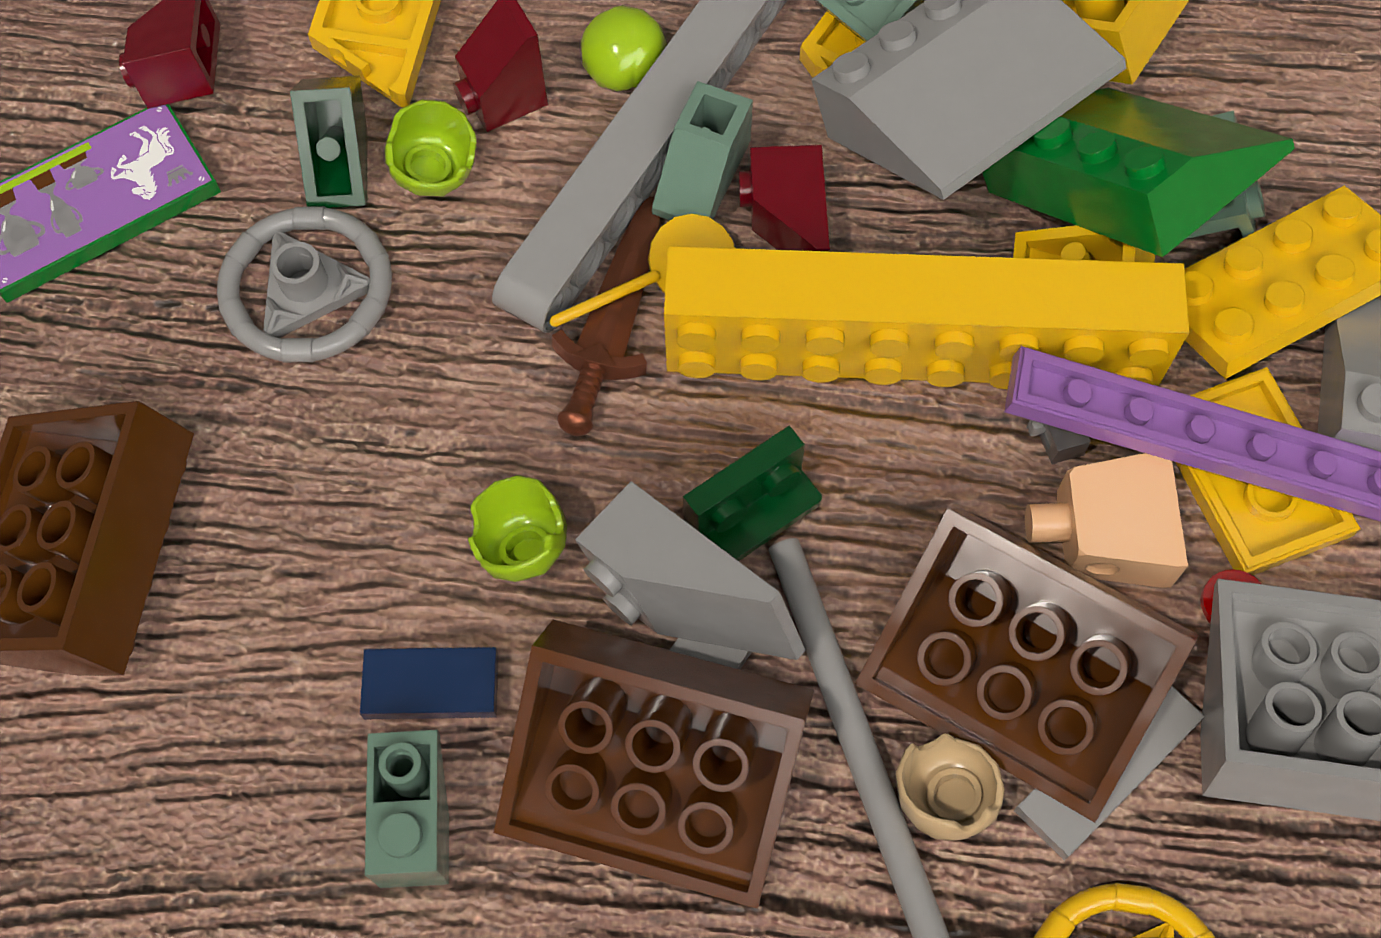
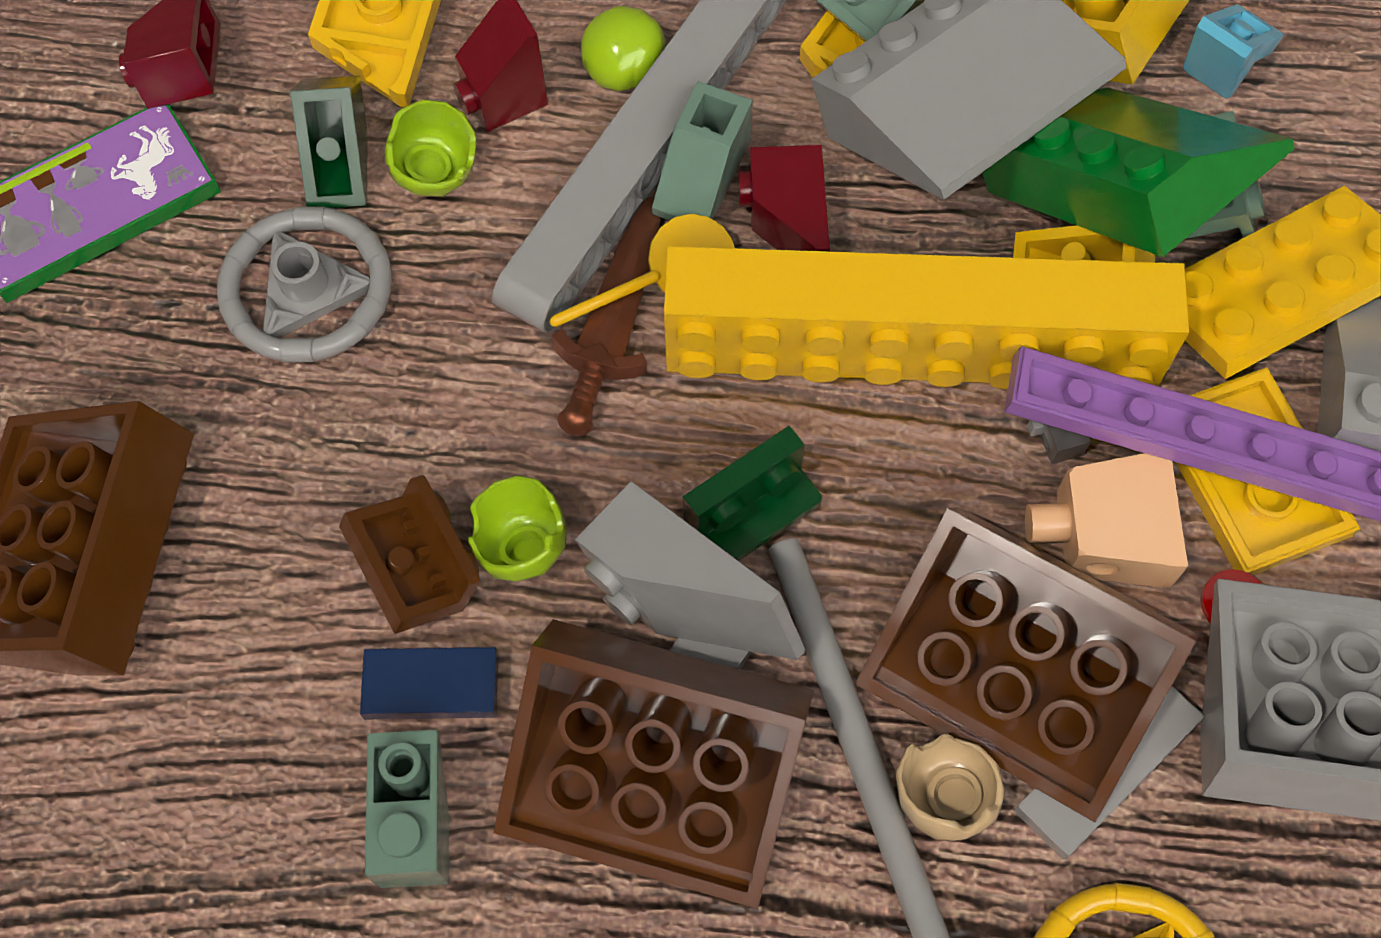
(412, 556): none -> reddish brown bracket
(1227, 48): none -> medium azure slope

